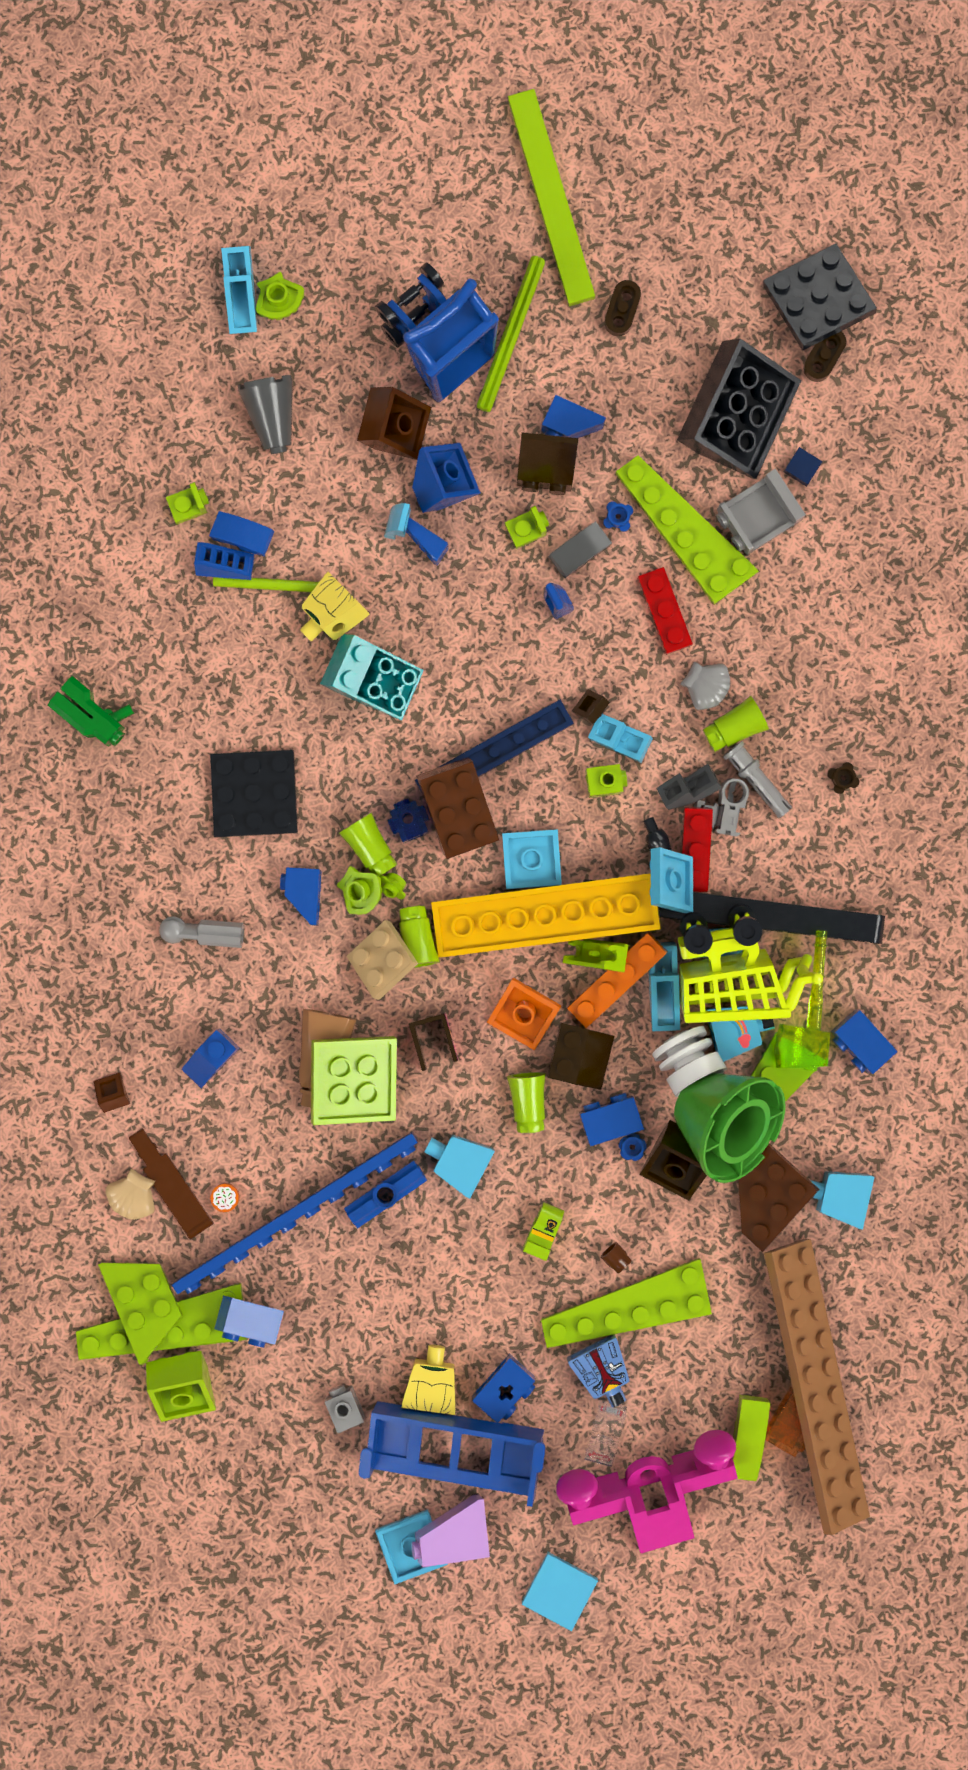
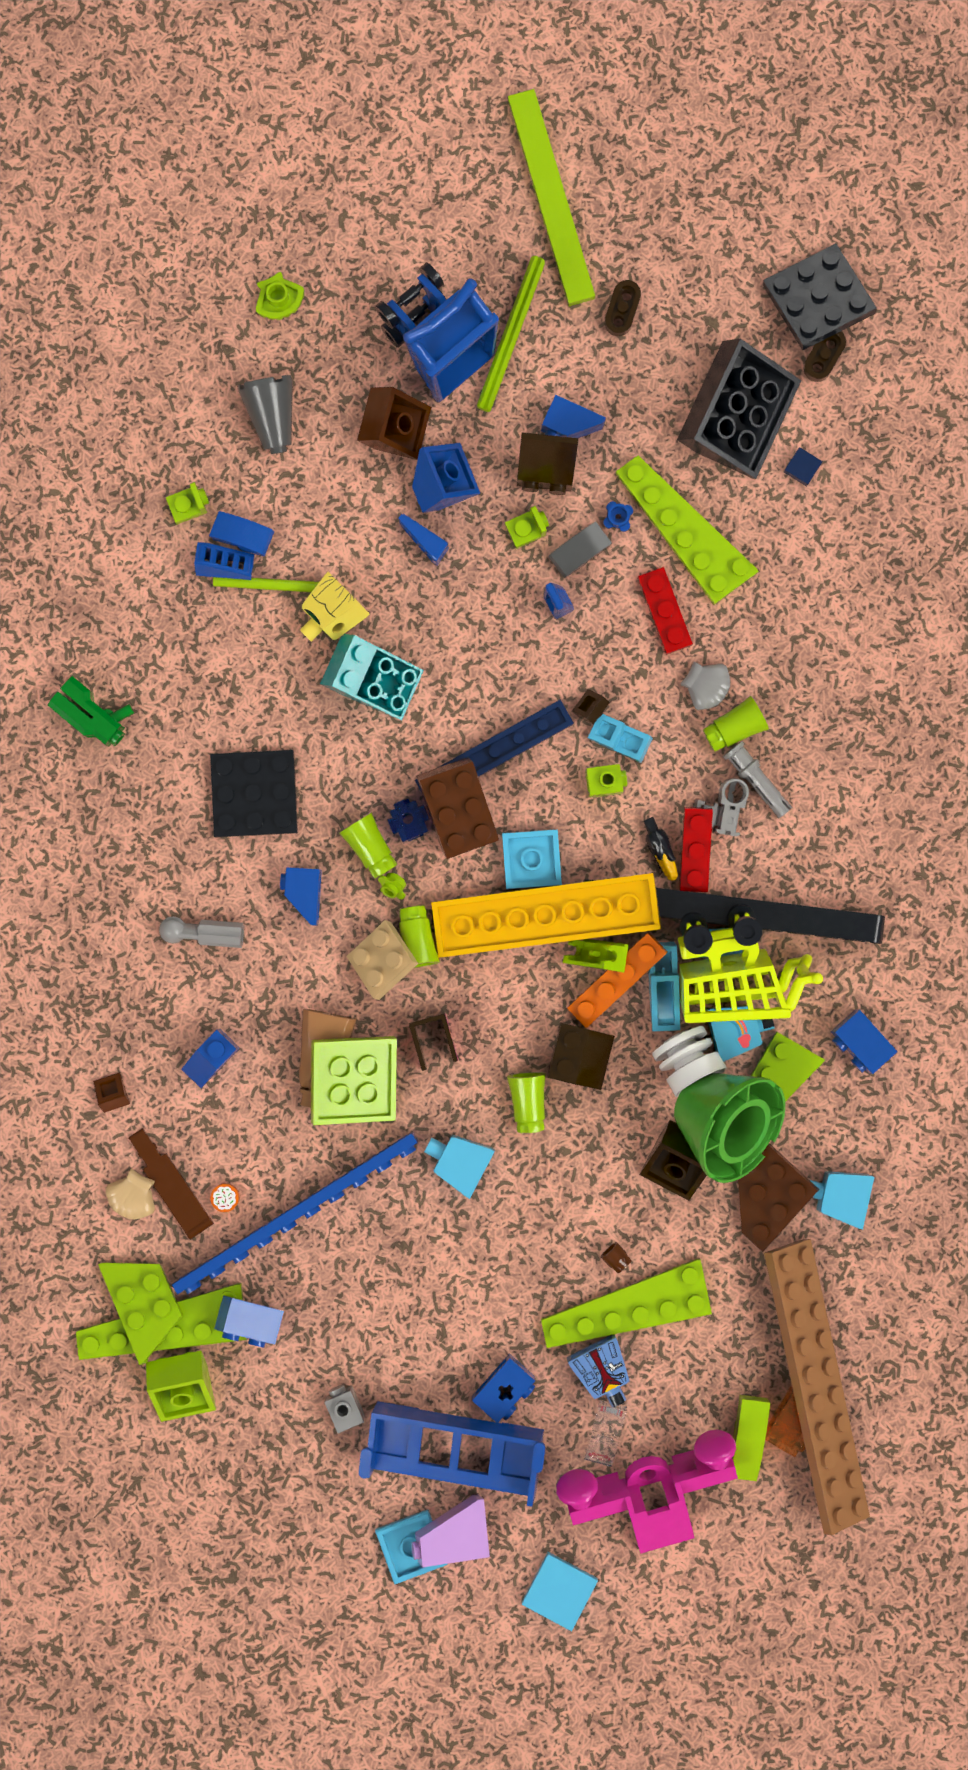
(239, 289): medium azure slope -> none
(360, 891): lime animal -> none
(371, 1205): blue piece -> none
(397, 521): medium azure slope -> none
(431, 1384): light yellow torso -> none
(524, 1013): orange slope -> none
(543, 1231): lime leg -> none
(611, 1119): blue brick -> none
(626, 1152): blue plate -> none
(671, 880): medium azure plate -> none
(681, 791): dark grey slope -> none
(760, 513): light grey panel -> none
(807, 1045): clear neon green piece -> none
(847, 771): dark brown plate -> none

